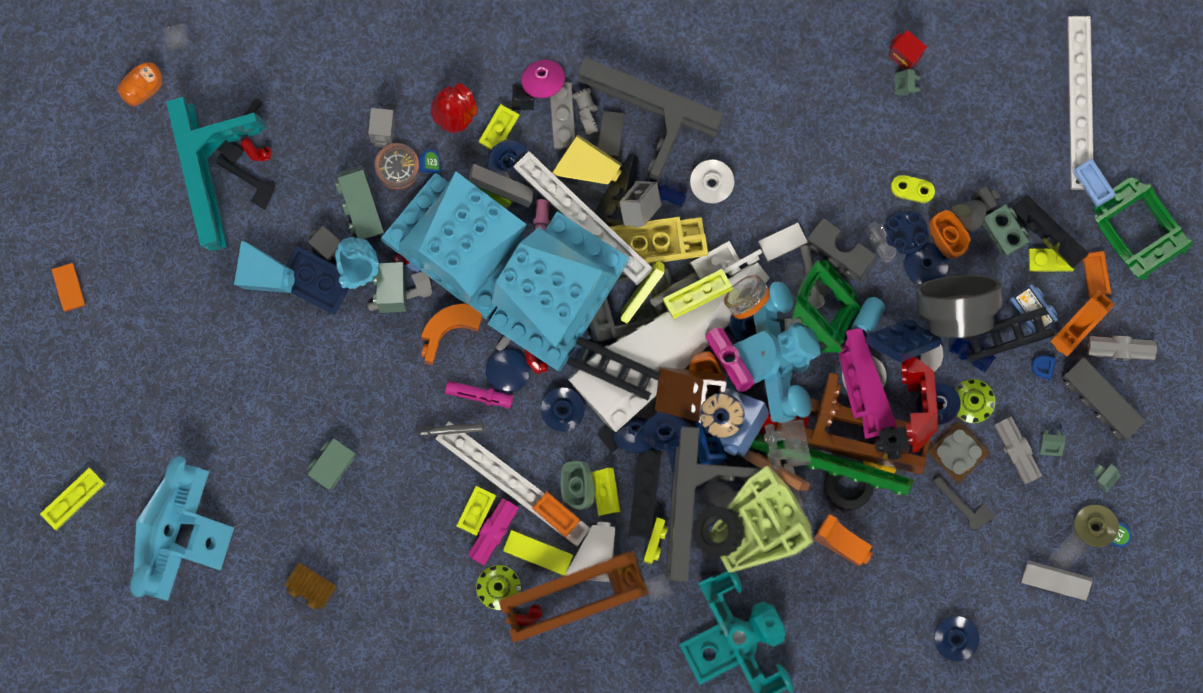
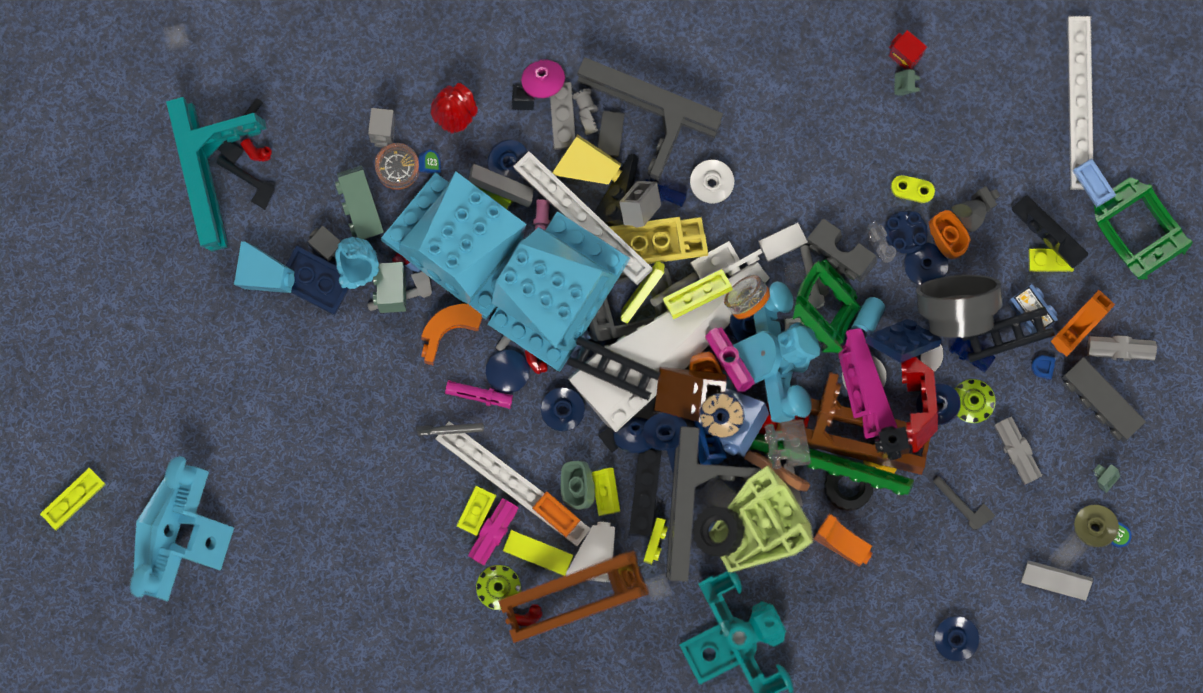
(68, 287): orange tile -> none
(140, 84): orange piece -> none
(310, 586): pearl gold brick -> none
(331, 464): sand green brick -> none
(499, 127): neon yellow plate -> none
(958, 452): light grey piece -> none
(1000, 233): sand green brick -> none
(1052, 444): sand green tile -> none
(1096, 273): orange tile -> none

